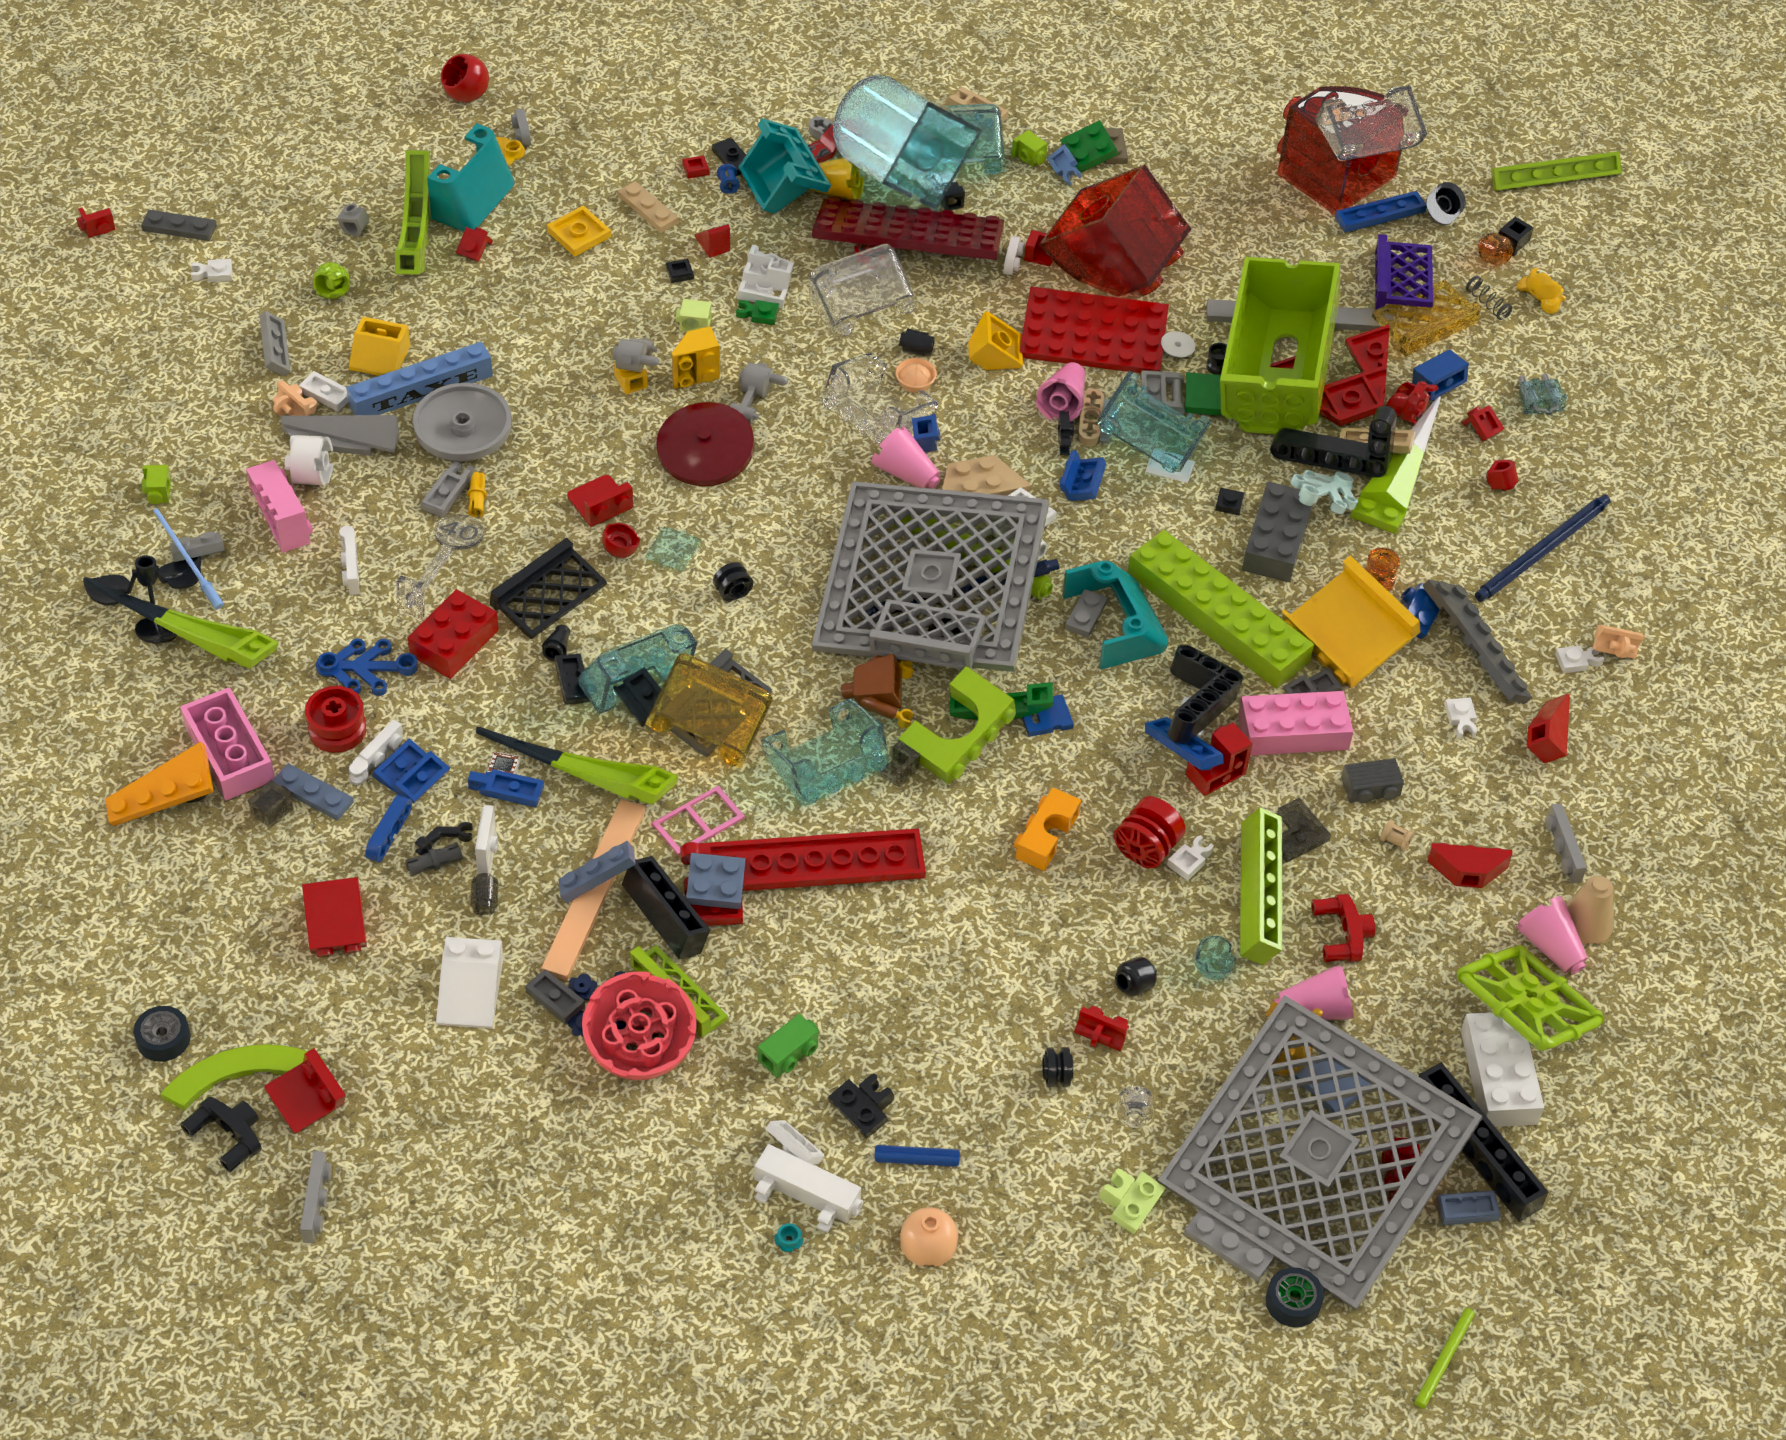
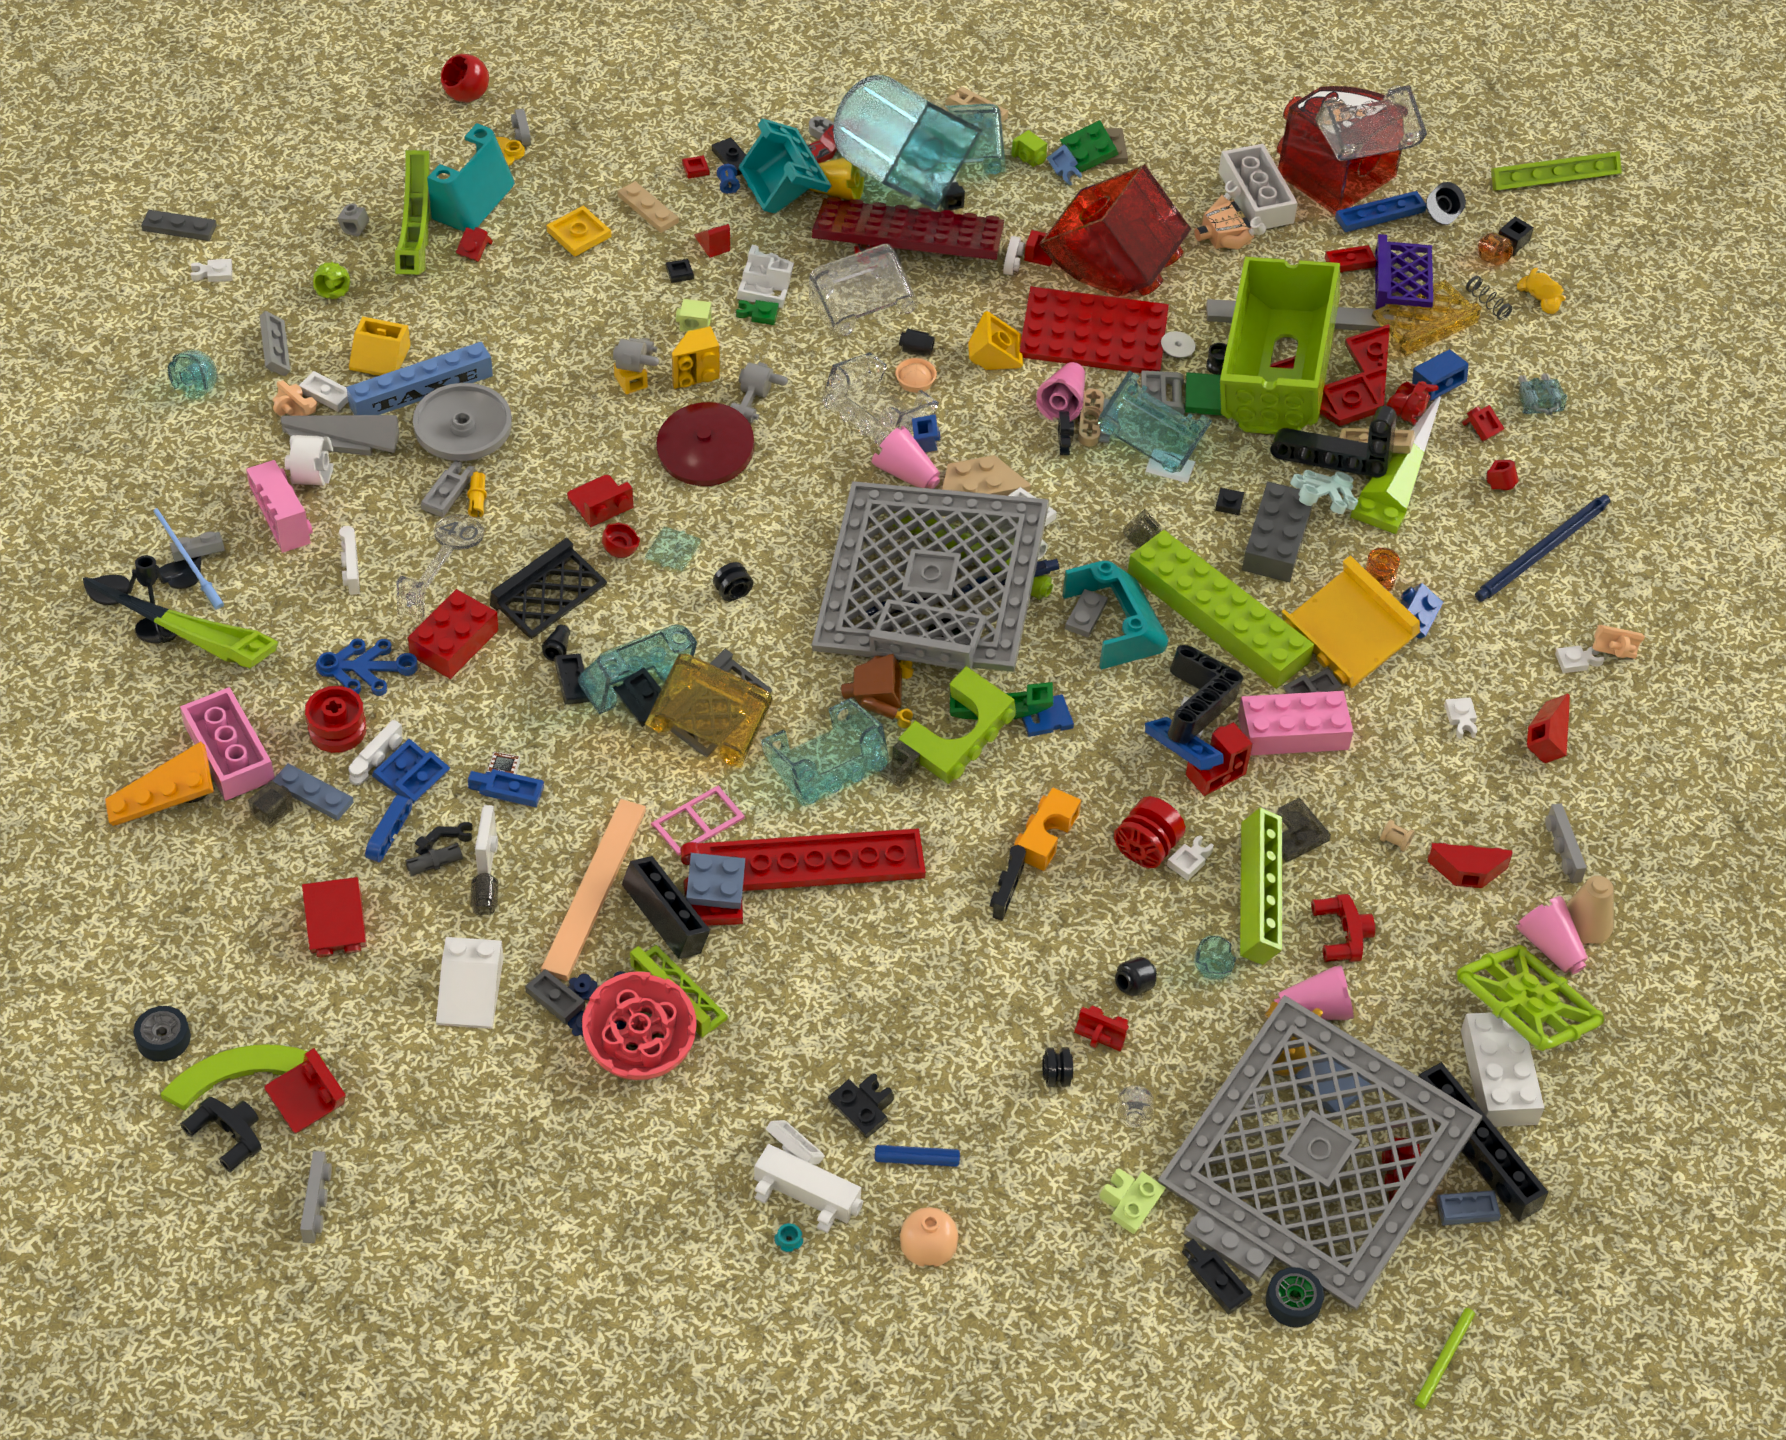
(95, 223): red bracket -> none
(156, 483): lime brick -> none
(195, 369): none -> clear light blue cylinder
(596, 871): sand blue plate -> none
(624, 779): lime plate -> none
(788, 1045): bright green brick -> none
(1008, 882): none -> black plate
(1082, 477): blue bracket -> none
(1141, 529): none -> clear smoke panel
(1216, 1277): none -> black hinge
(1226, 224): none -> light nougat torso
(1261, 185): none -> white brick
(1352, 258): none -> red plate
(1372, 780): dark grey brick -> none
(1477, 635): dark grey wing -> none

